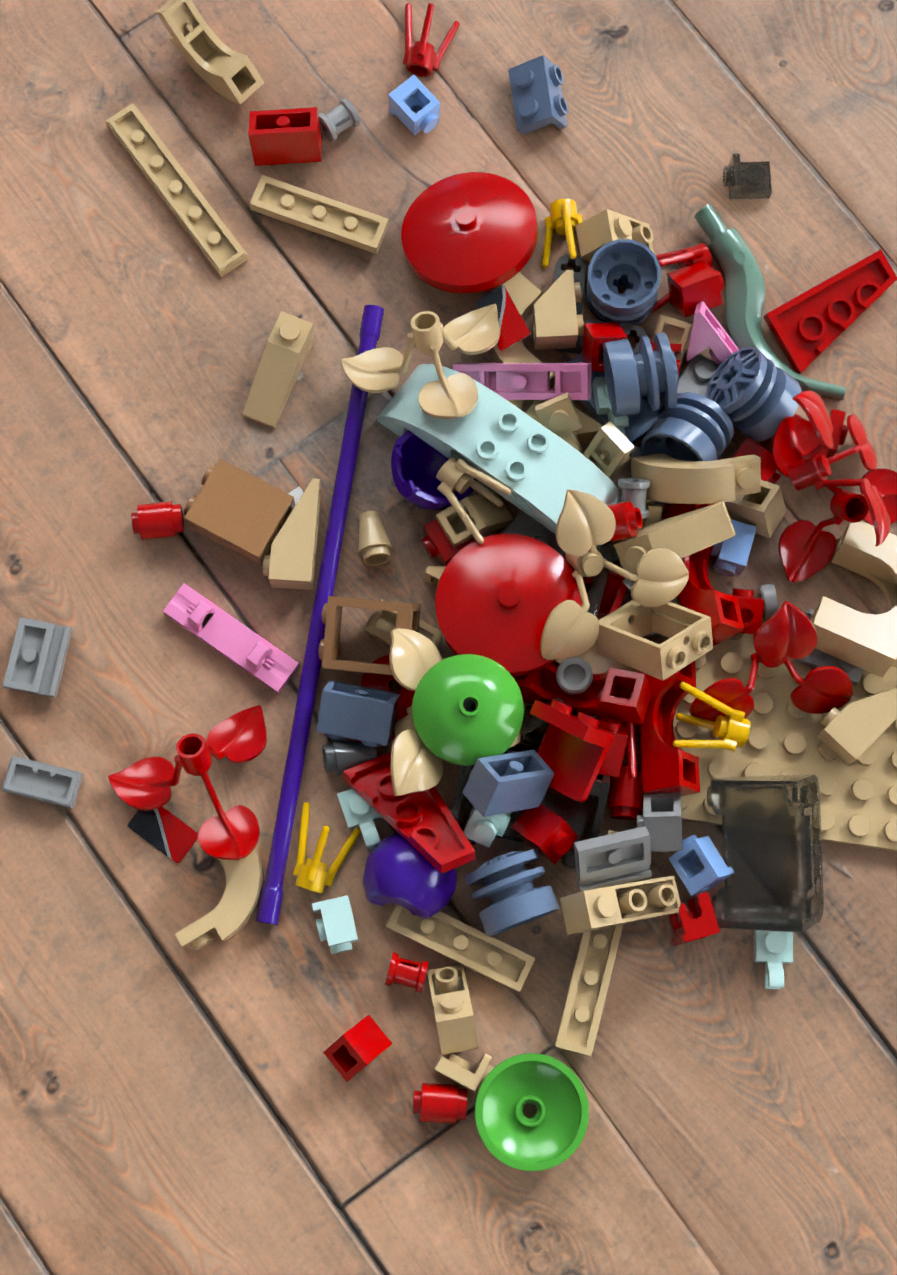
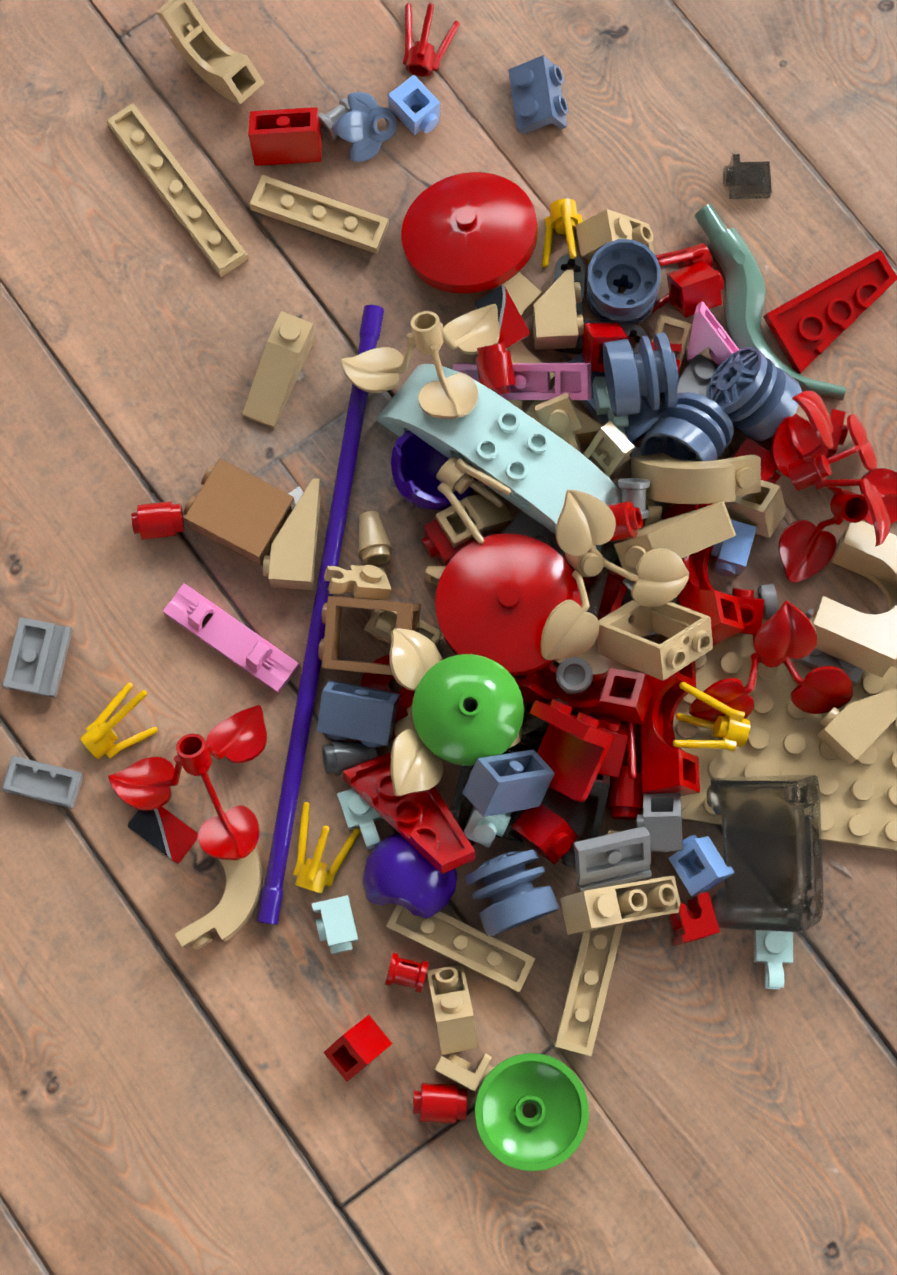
(100, 735): none -> yellow plant
(360, 126): none -> sand blue plate
(362, 581): none -> tan plate
(495, 368): none -> red brick

